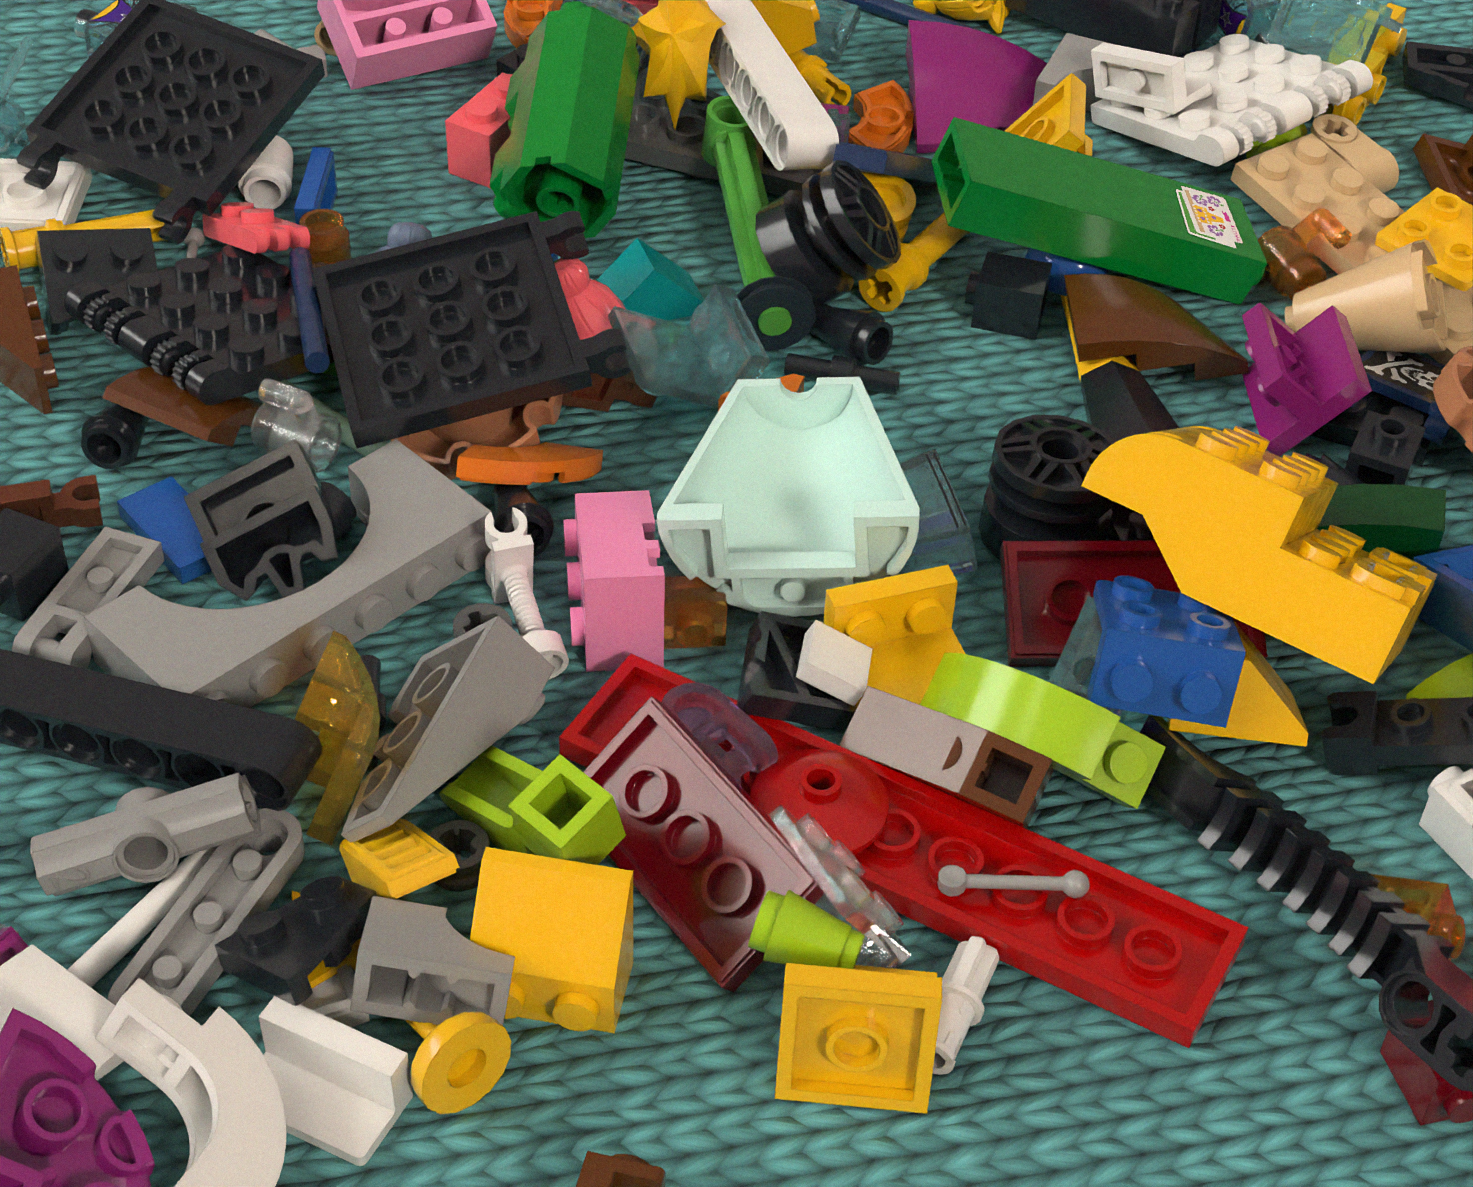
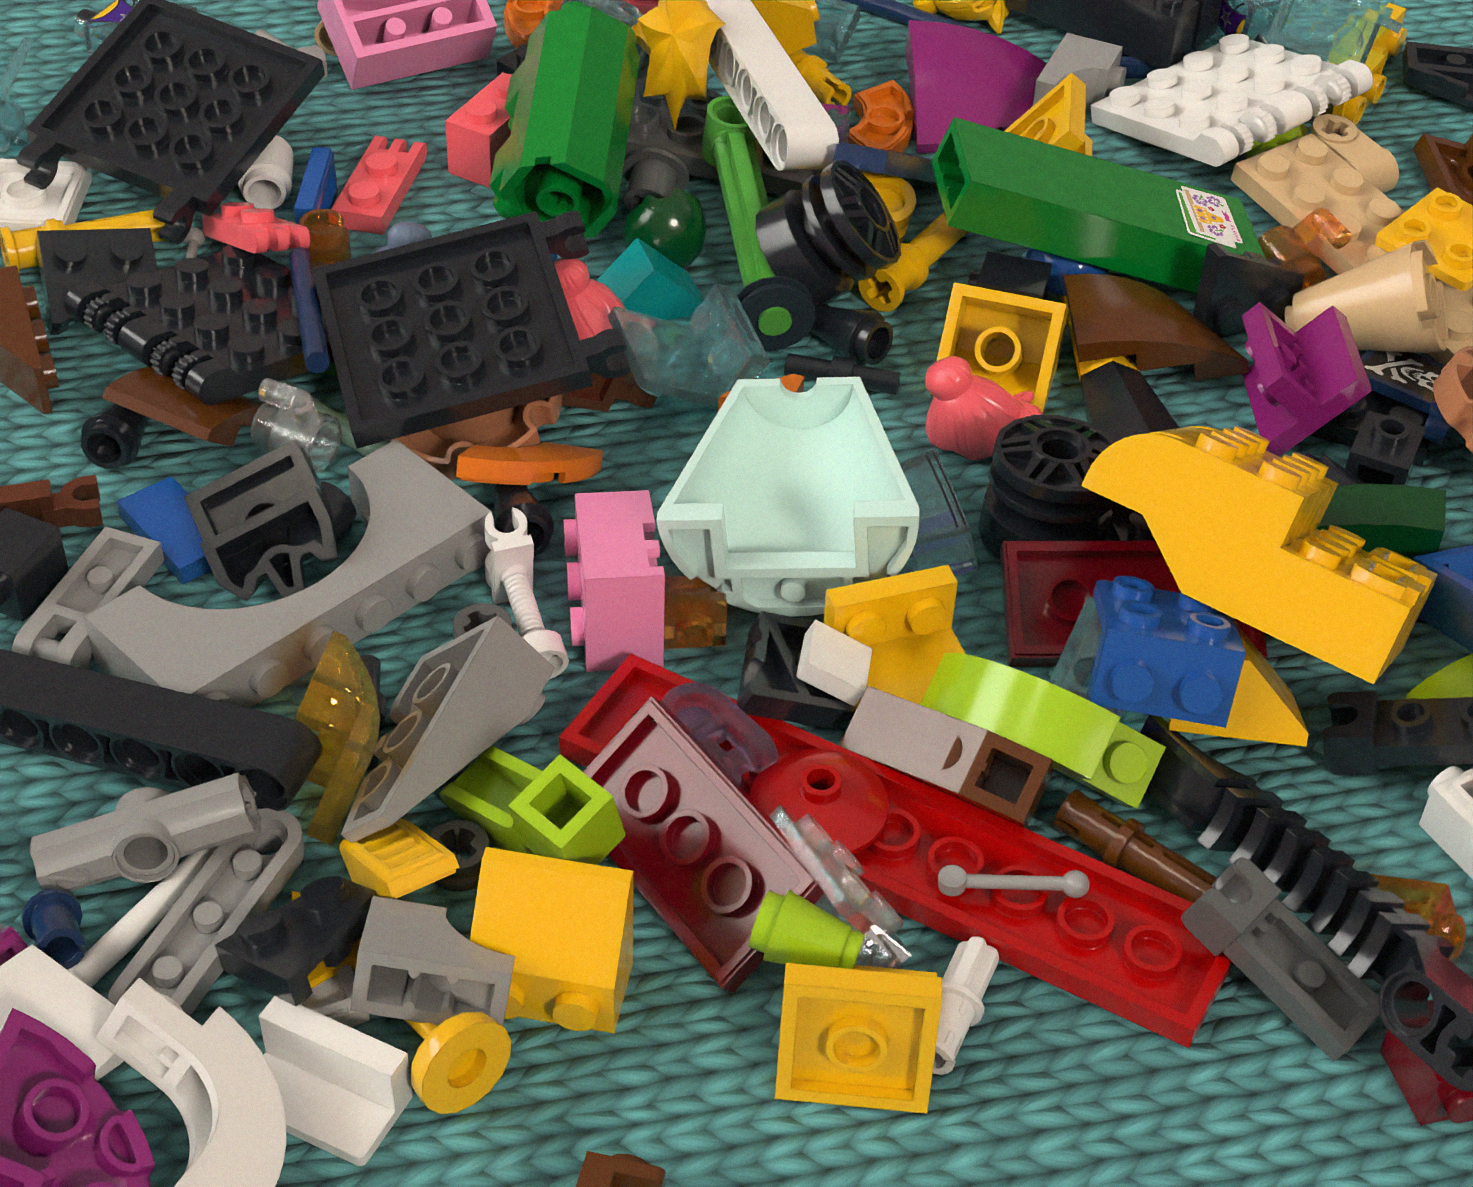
(54, 923): none -> dark blue pin
(379, 184): none -> coral hinge
(652, 173): none -> dark grey piece
(669, 225): none -> dark green hair
(969, 409): none -> coral hair
(1006, 338): none -> yellow slope
(1129, 848): none -> reddish brown pin
(1144, 78): white panel -> none
(1236, 283): none -> black wing
(1282, 957): none -> dark grey plate

